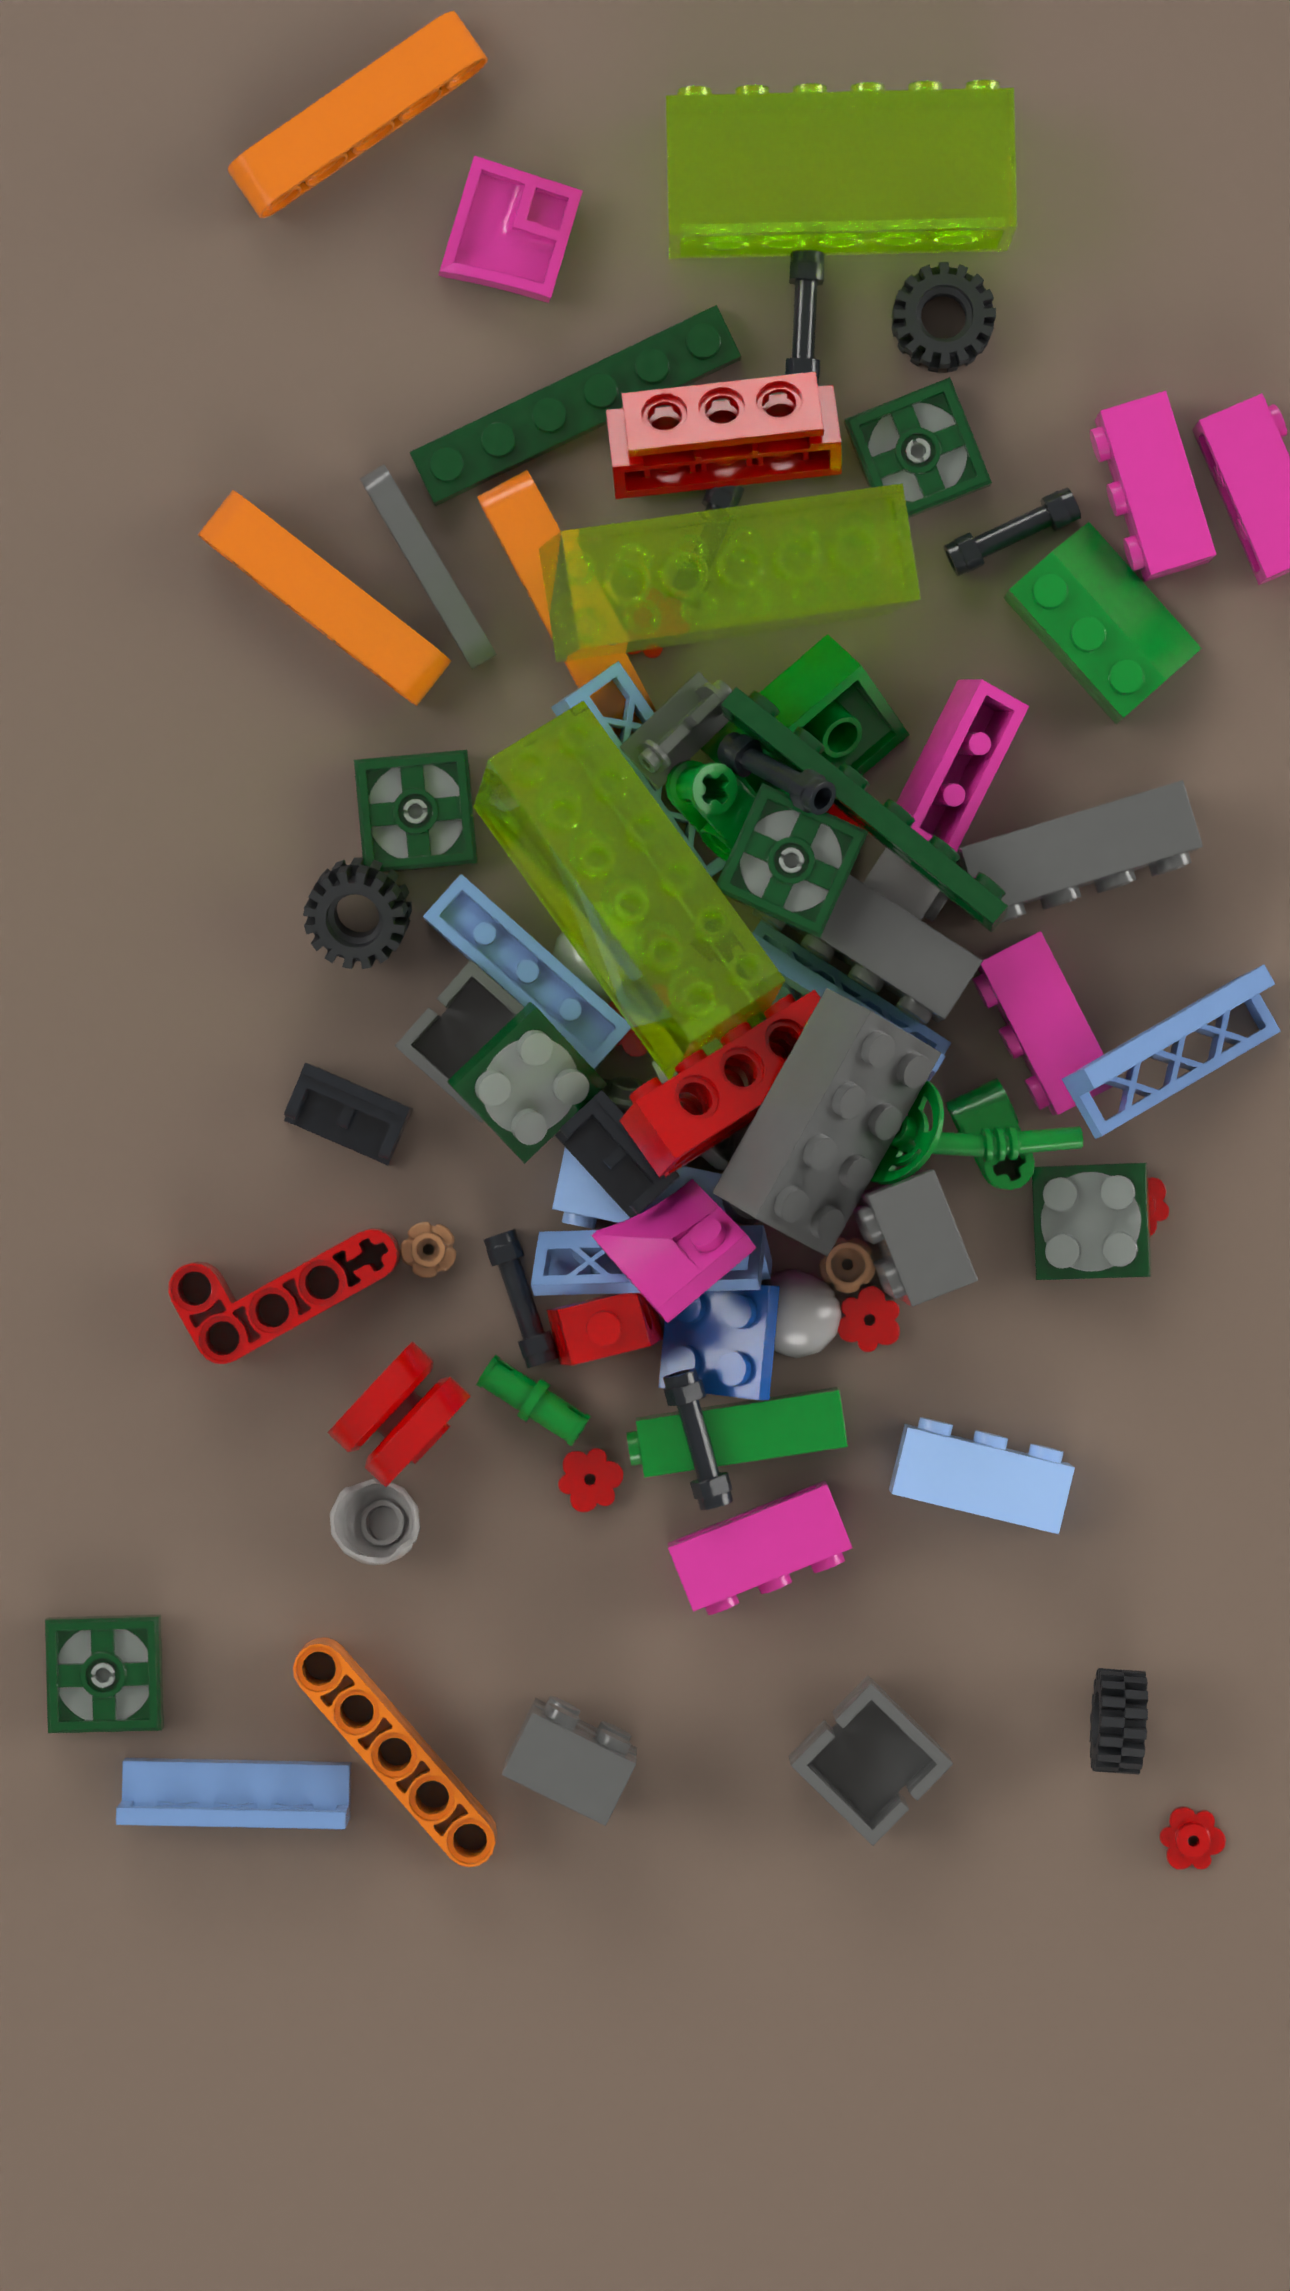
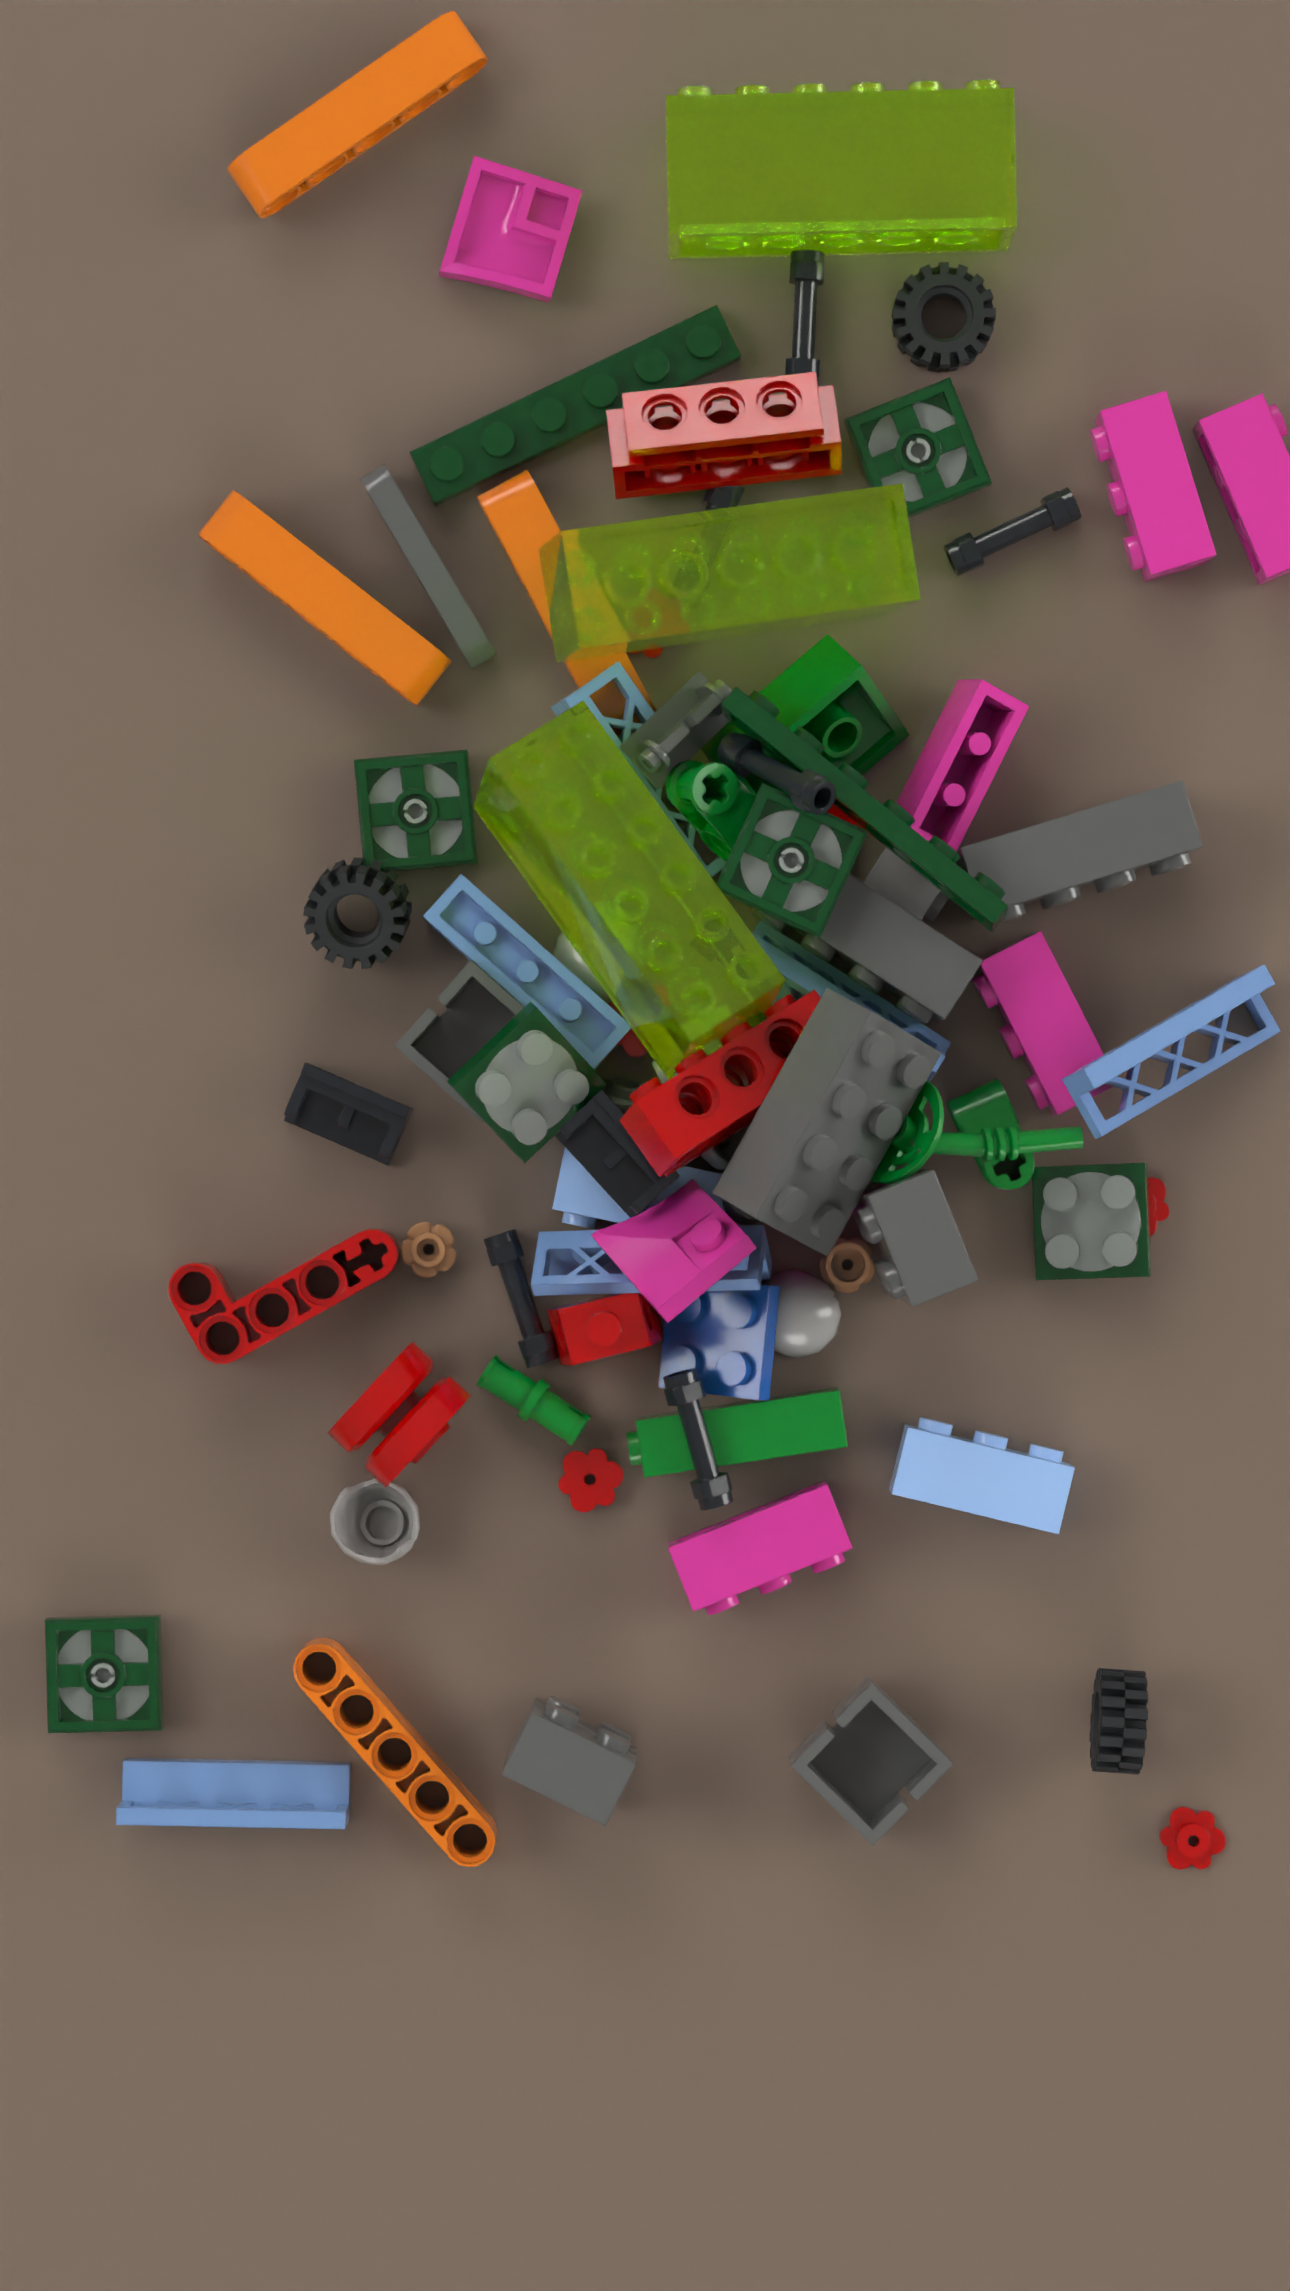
(883, 1329): red plant -> none
(1101, 622): green slope -> none

